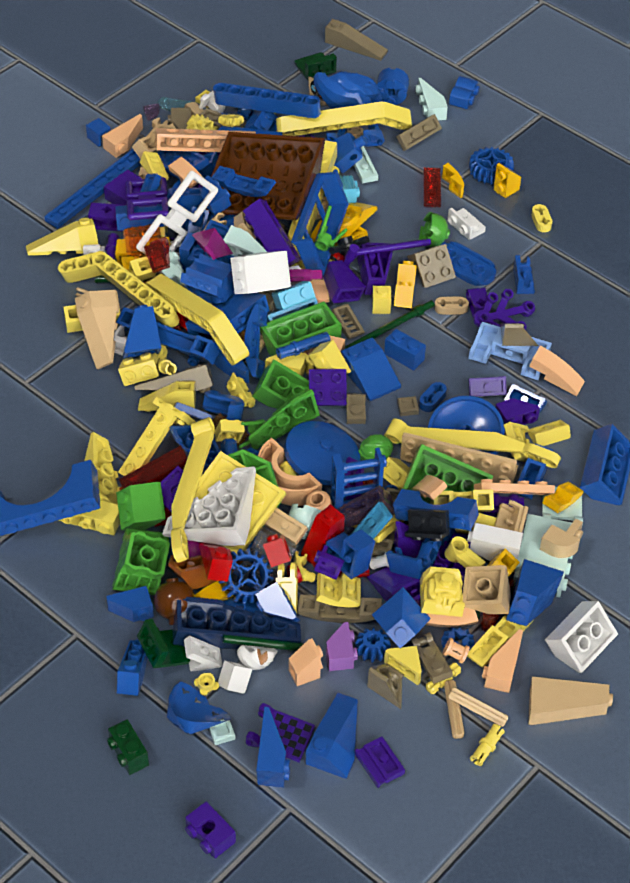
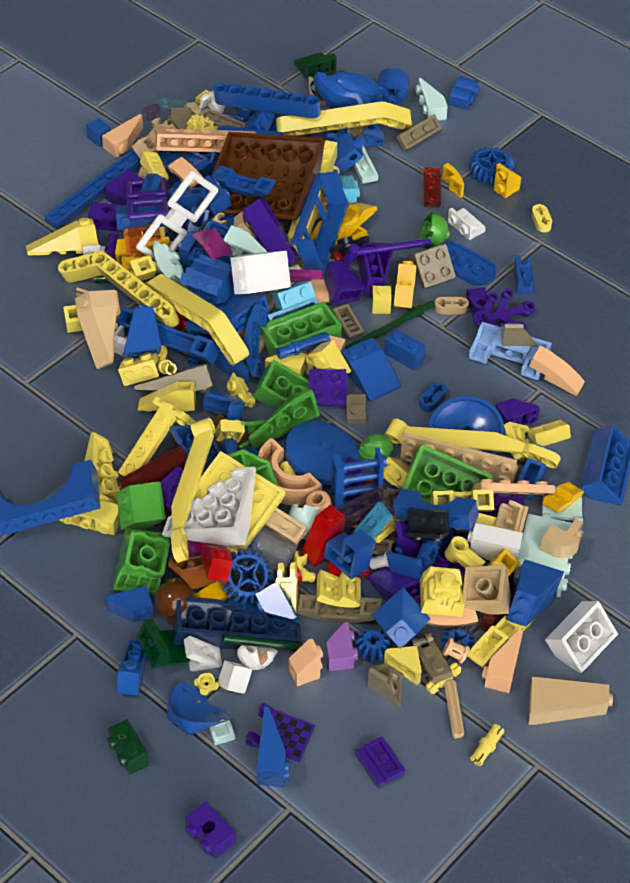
(158, 254): clear red slope -> none
(192, 411): tile -> none
(231, 120): light yellow gear -> none
(277, 550): brick -> none
(325, 239): bright green plant -> none
(328, 564): dark purple bracket -> none
(335, 738): blue wedge -> none
(348, 38): dark tan wedge -> none
(408, 406): dark tan tile -> none
(430, 486): light nougat slope -> none
(478, 706): tan axle -> none
(487, 386): plate -> none
(526, 396): slope -> none

